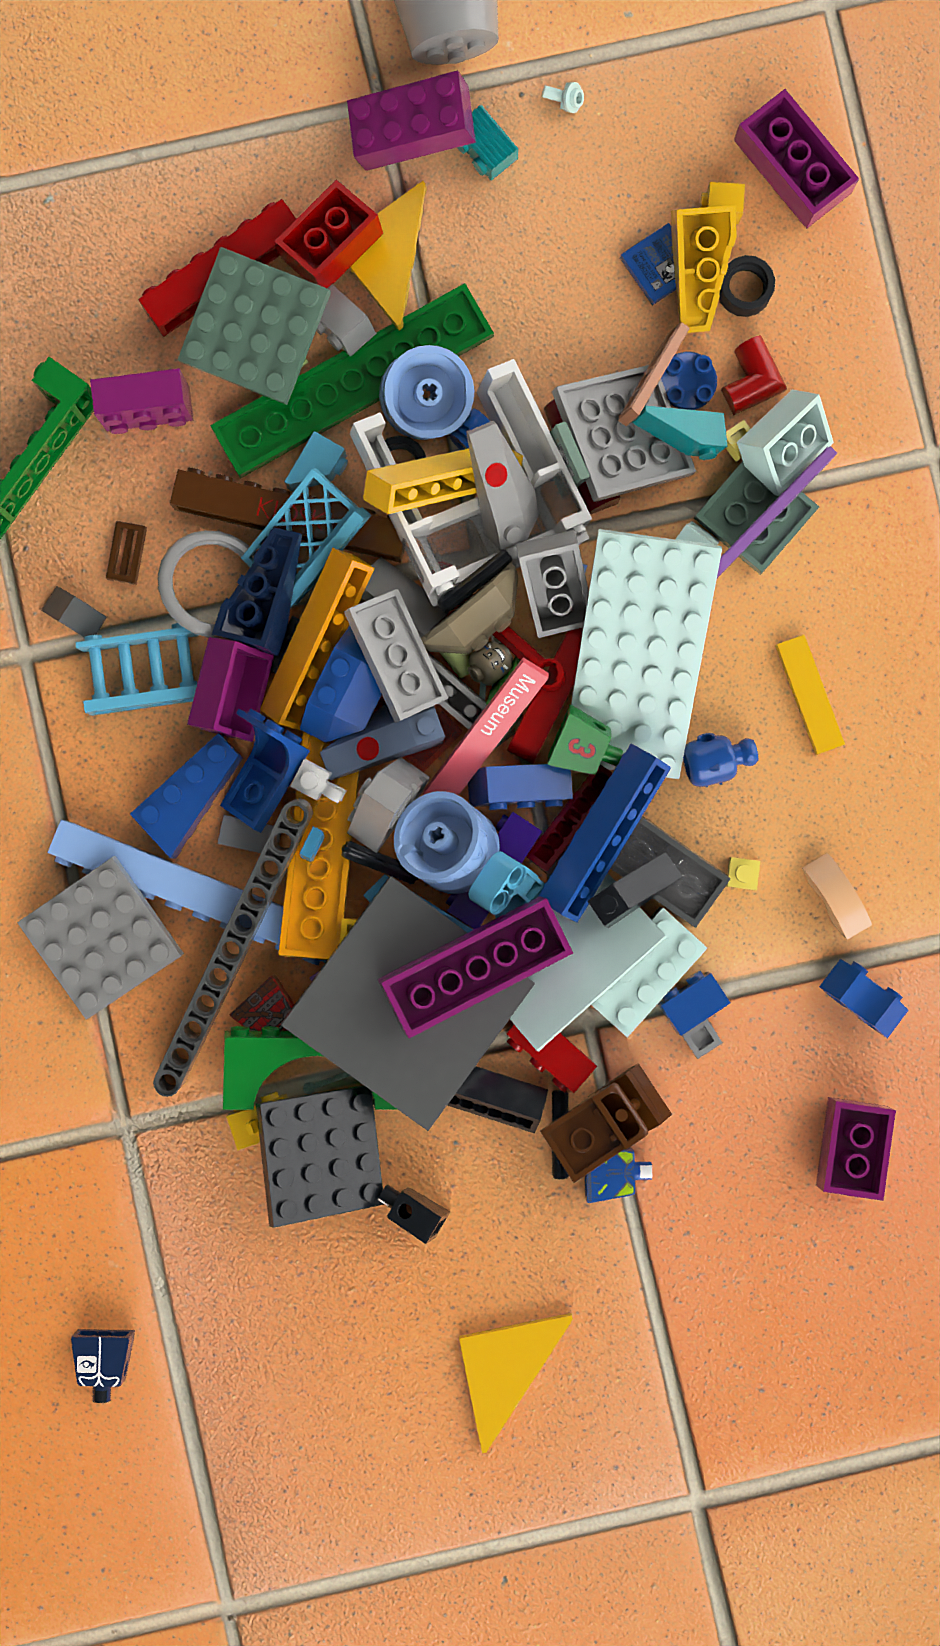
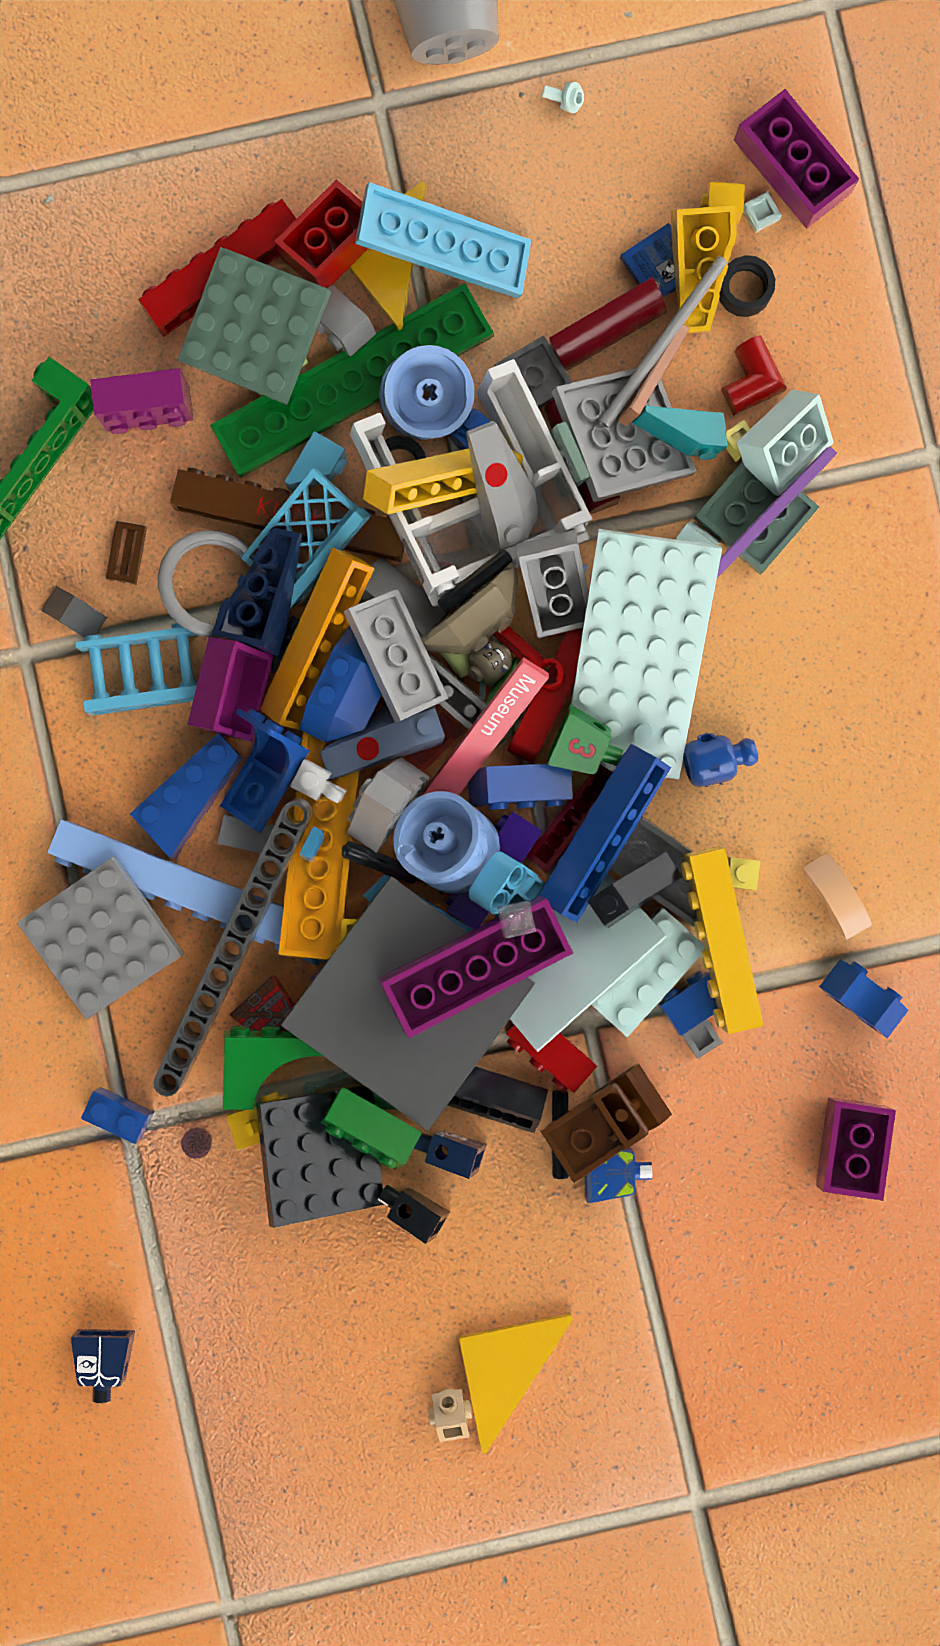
(117, 1115): none -> blue brick
(196, 1142): none -> tile
(370, 1129): none -> green wedge
(411, 121): magenta brick -> none
(442, 240): none -> medium azure plate
(450, 1414): none -> tan brick
(463, 1153): none -> dark blue torso
(493, 147): teal brick -> none
(516, 919): none -> clear tile
(539, 369): none -> flat silver plate
(608, 324): none -> dark red brick
(662, 342): none -> light grey piece
(689, 380): blue dish -> none
(722, 939): none -> yellow brick
(761, 212): none -> light aqua tile
(810, 694): yellow tile -> none

